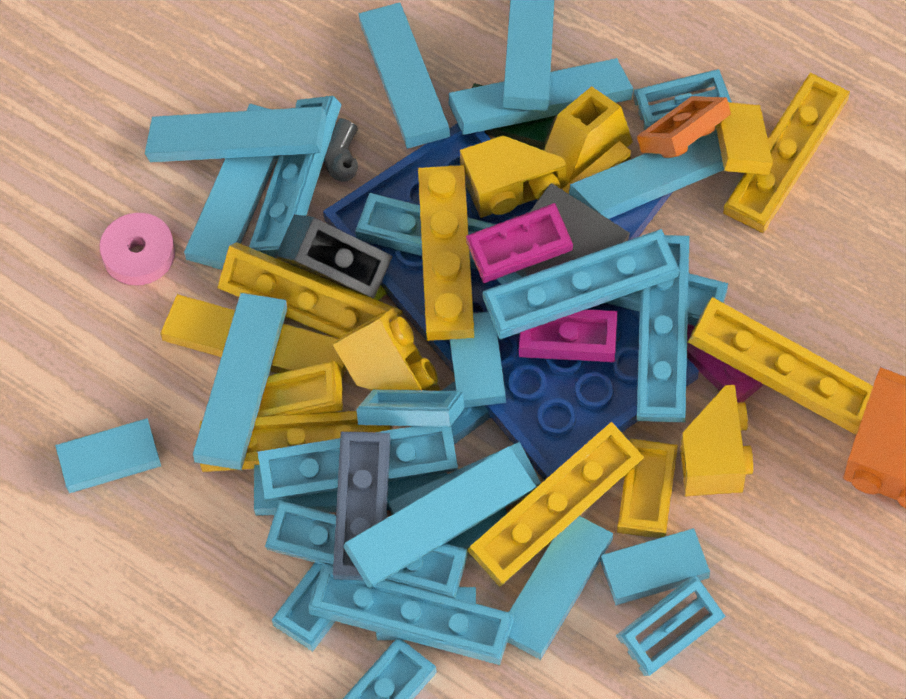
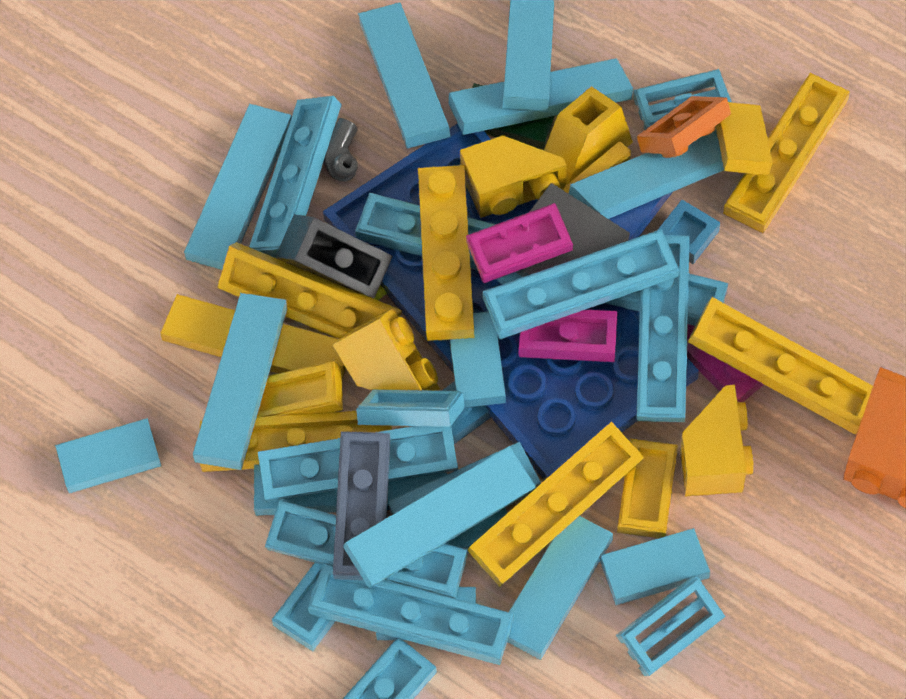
(141, 266): bright pink piece -> none
(236, 134): medium azure tile -> none
(691, 222): none -> dark azure plate

